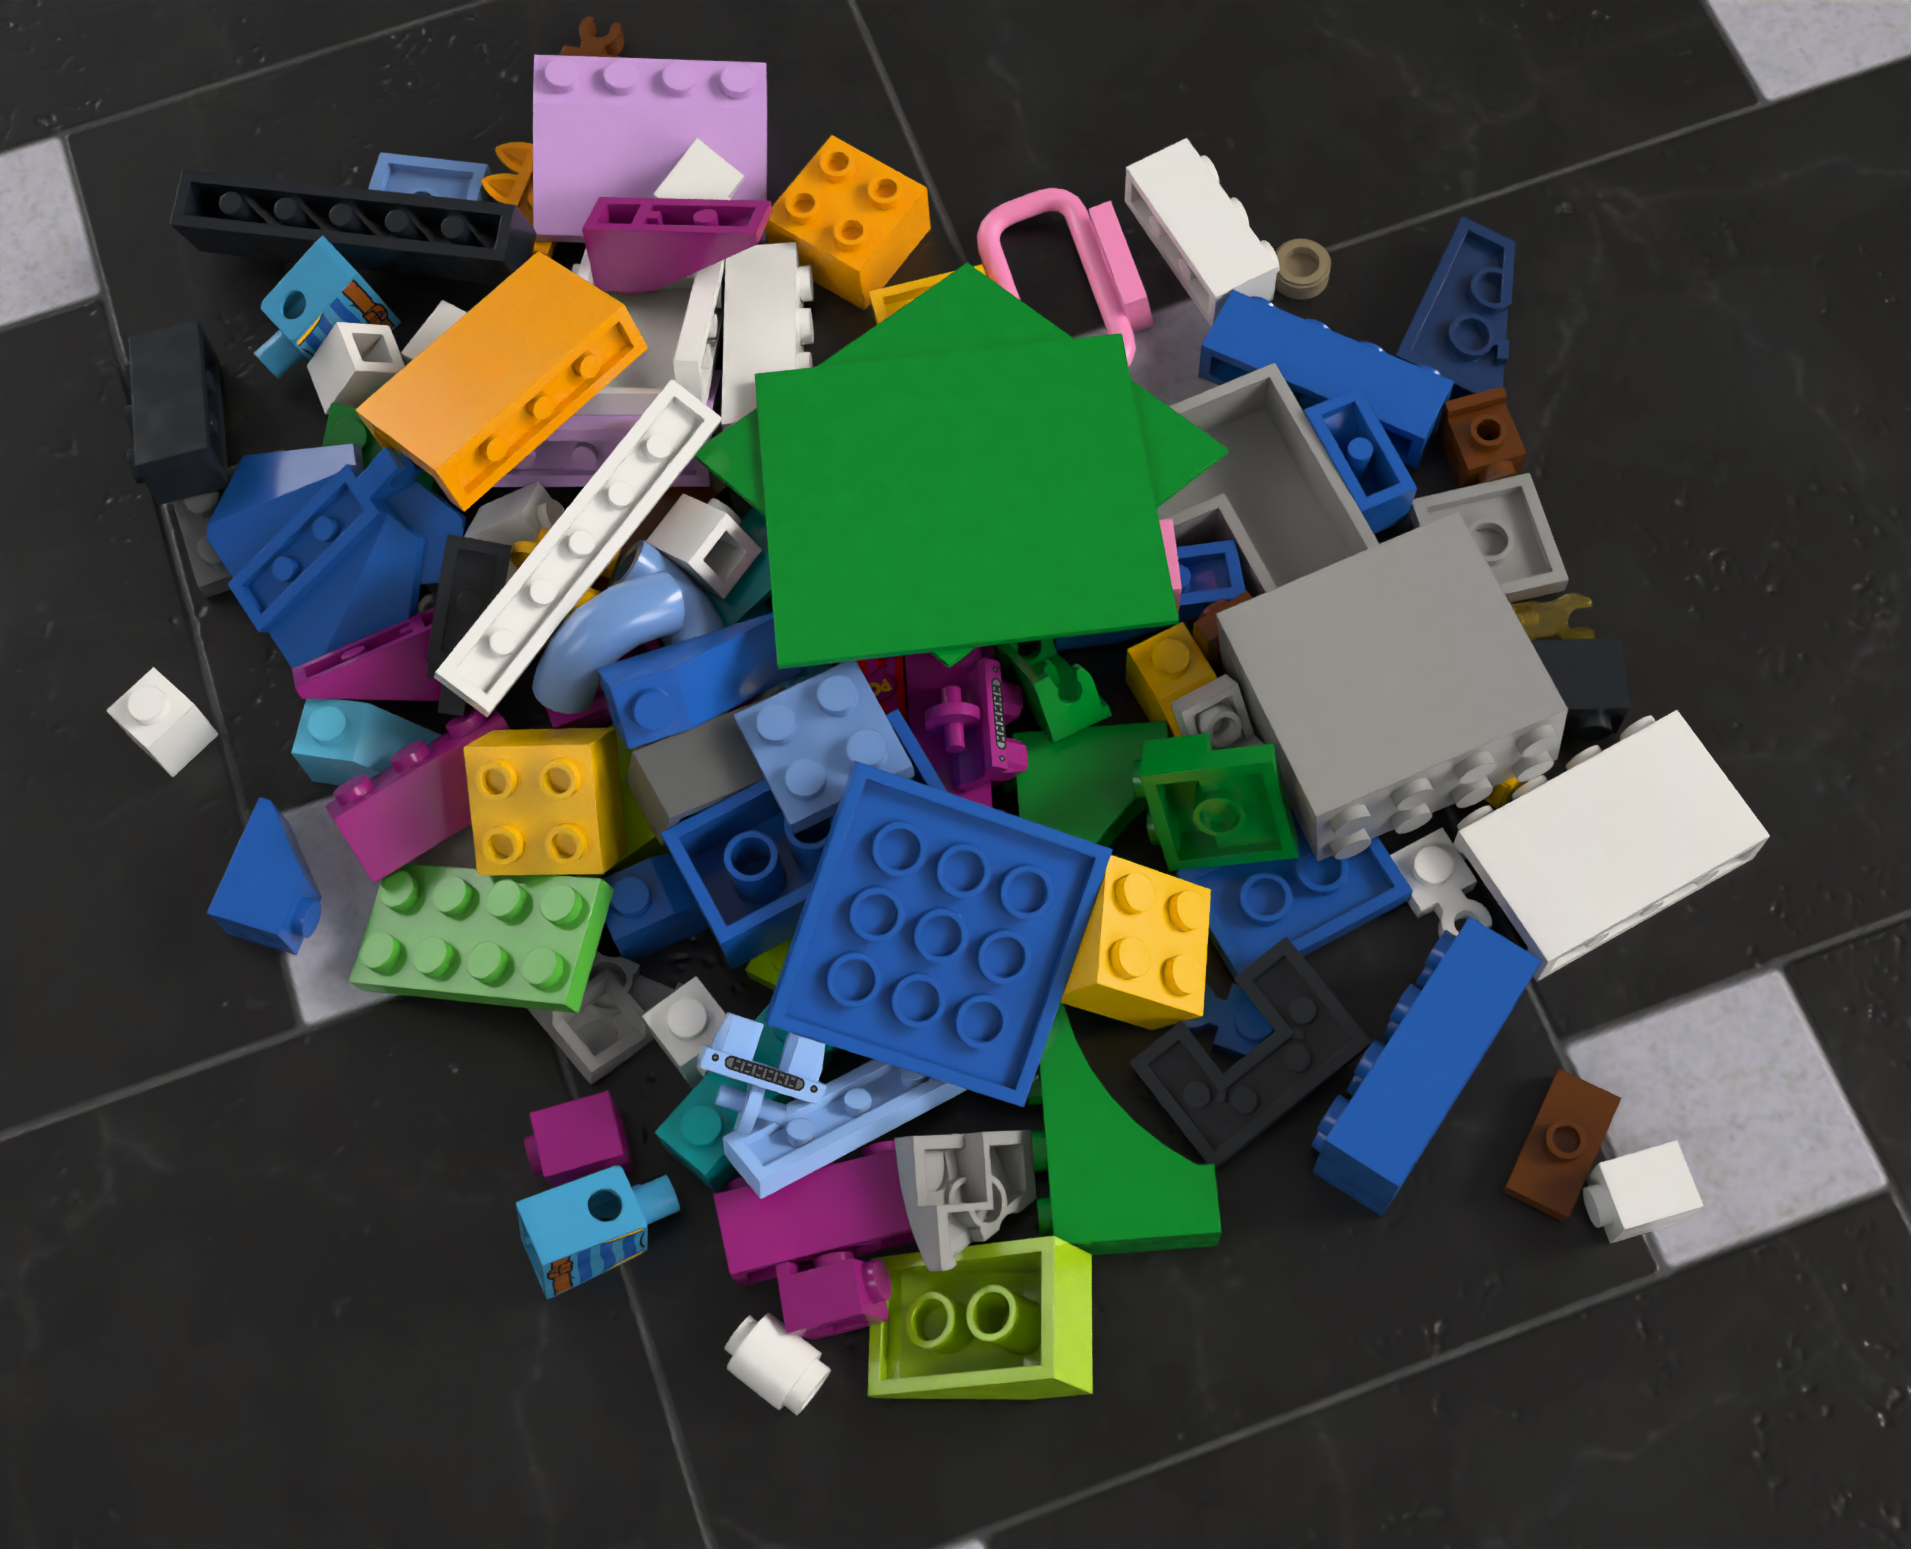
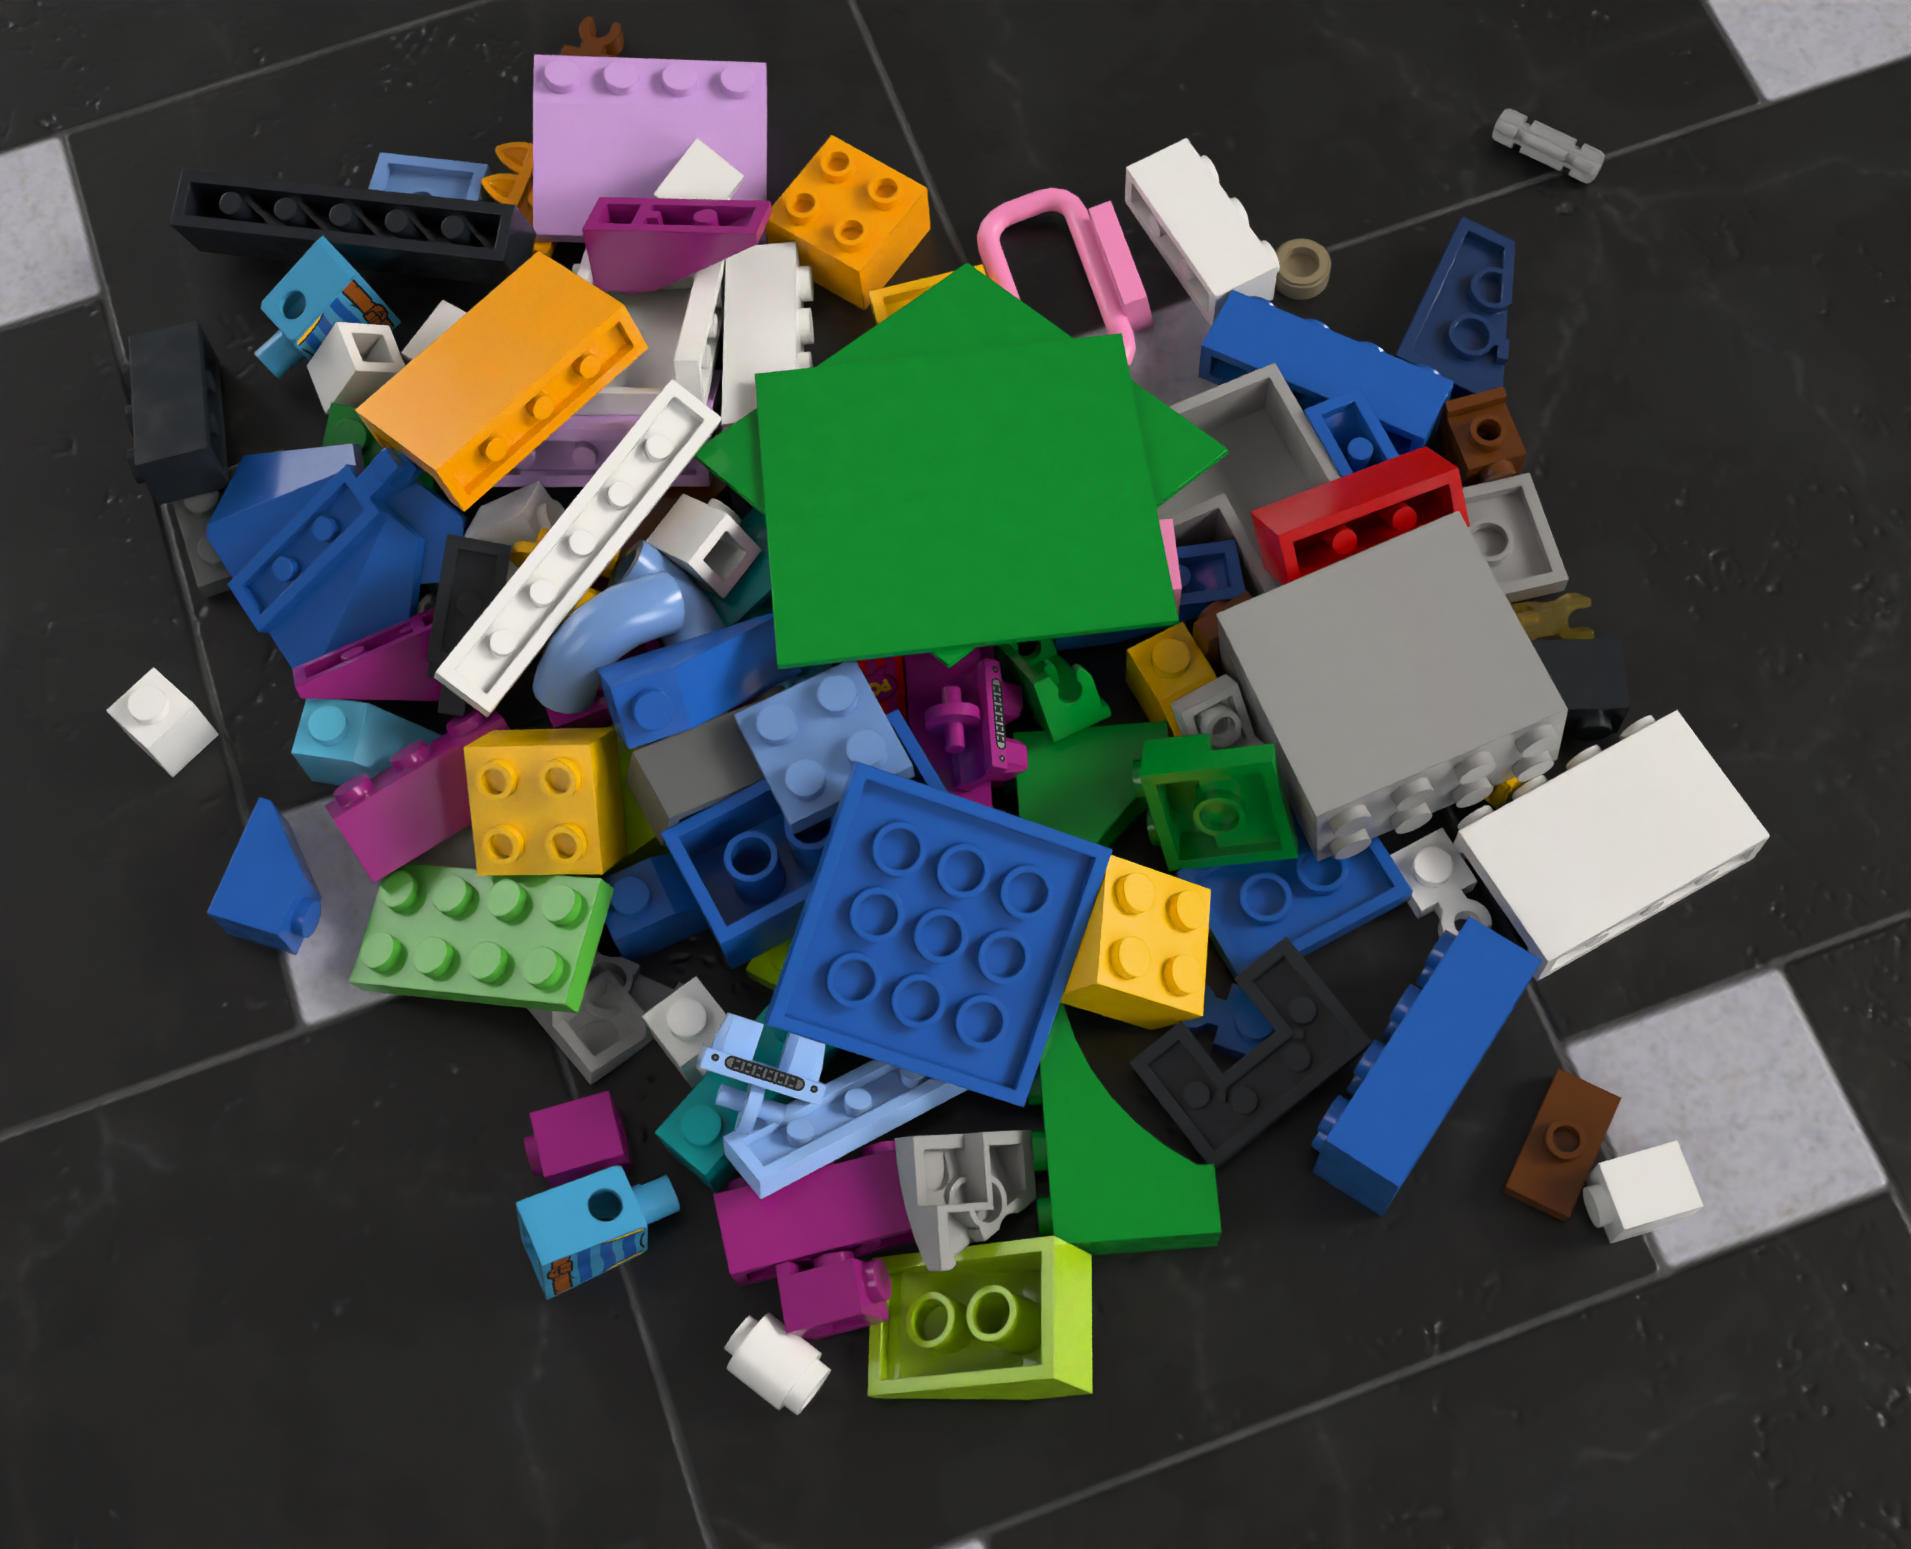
(1356, 513): none -> red brick
(1548, 146): none -> light grey axle

